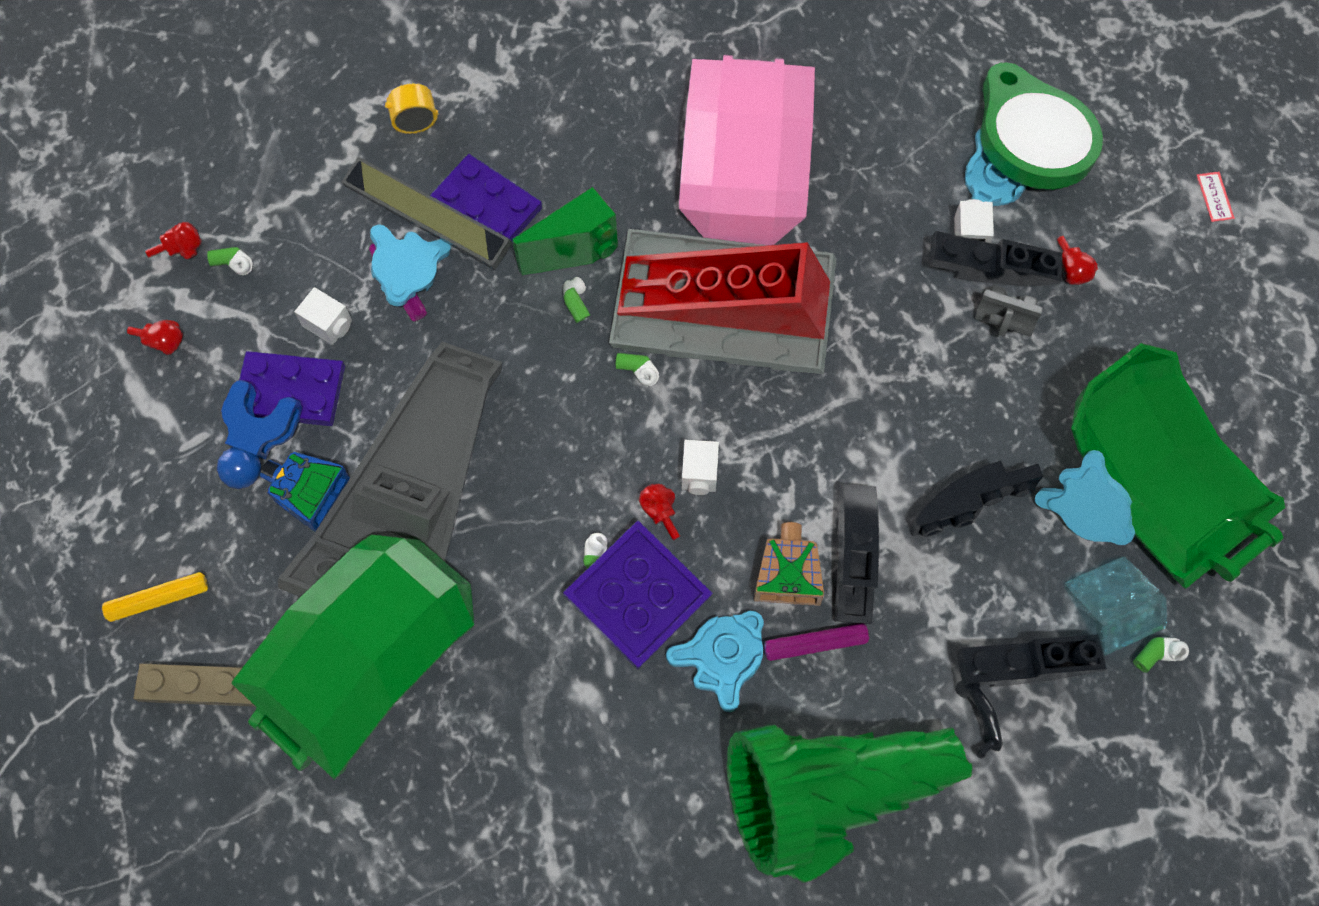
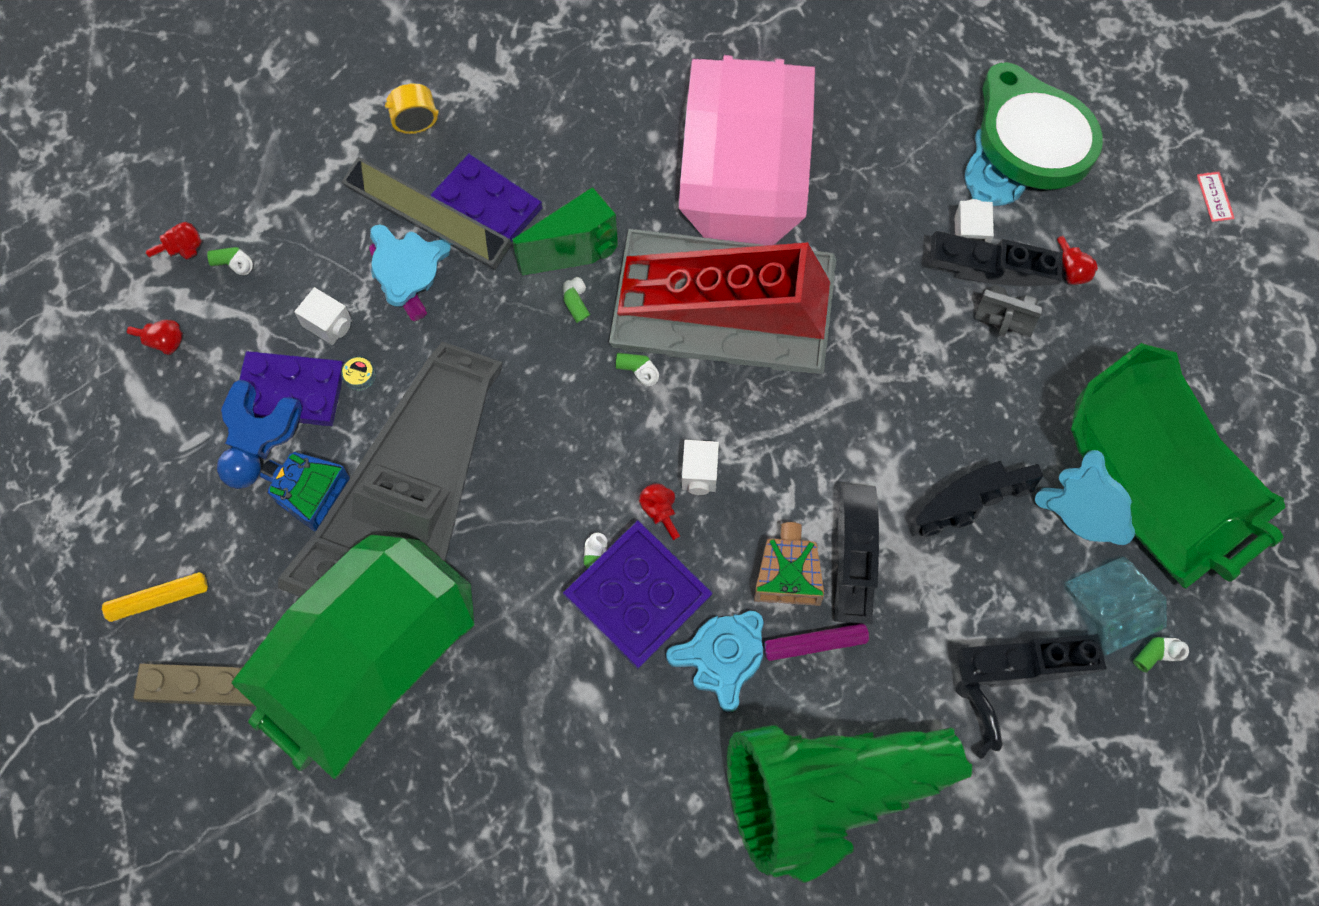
(358, 373): none -> tile

